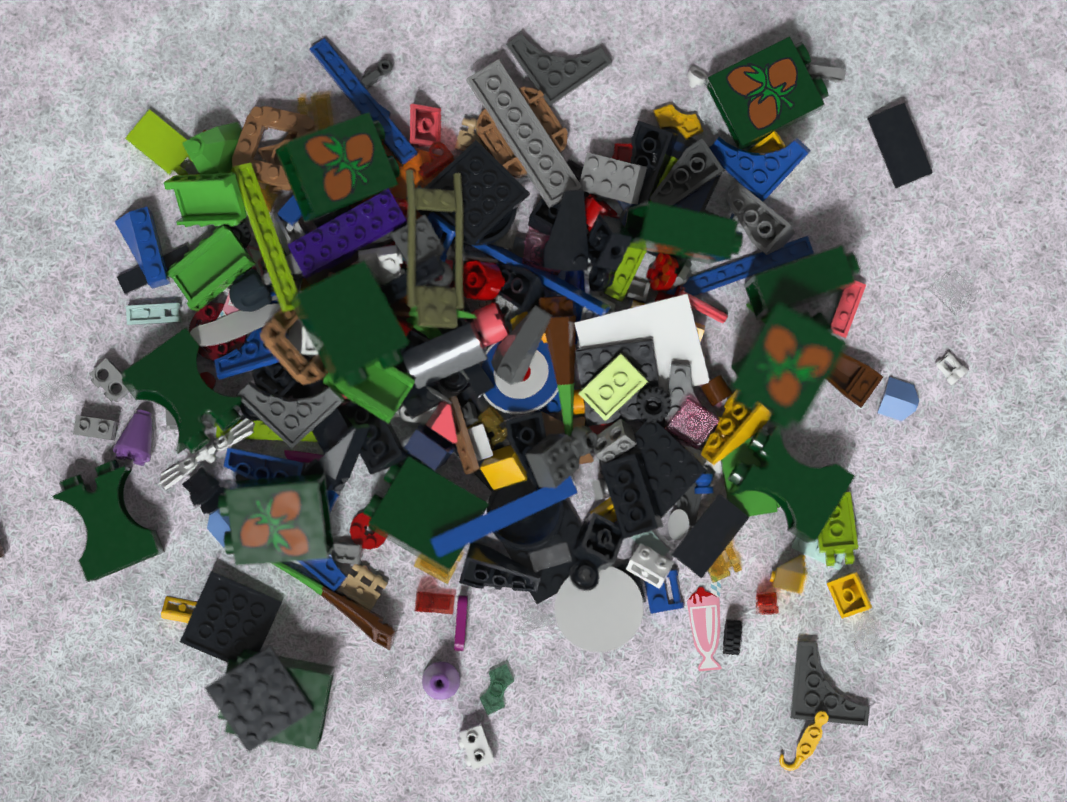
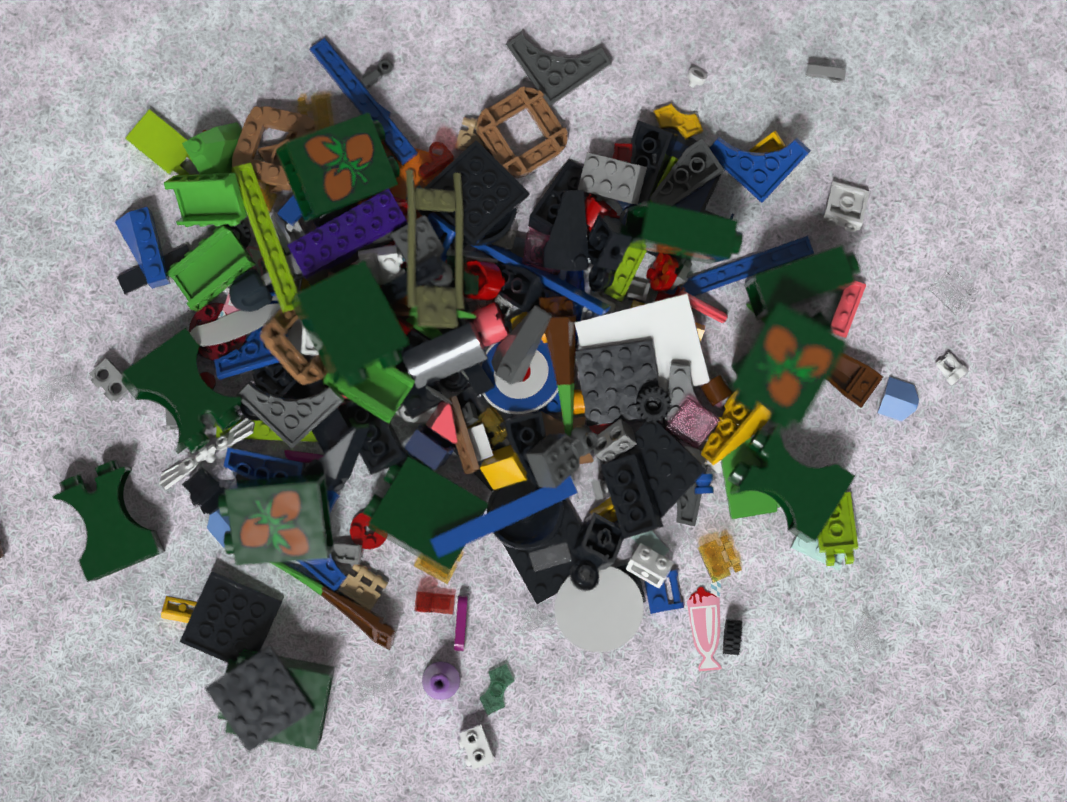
(95, 427): light grey brick -> none
(136, 439): medium lavender cone -> none
(152, 314): light aqua plate -> none
(424, 125): coral slope -> none
(470, 280): none -> clear green tile
(491, 568): black wedge -> none
(523, 132): light grey plate -> none
(613, 387): yellowish green plate -> none
(678, 524): white sticker -> none
(710, 536): black slope -> none
(760, 222): light grey wedge -> none
(766, 92): dark green brick -> none
(766, 603): clear red plate -> none
(790, 575): yellow wedge -> none
(807, 742): yellow piece -> none
(815, 694): dark grey plate -> none
(846, 206): none -> white plate
(849, 595): yellow slope -> none
(899, 145): black slope -> none

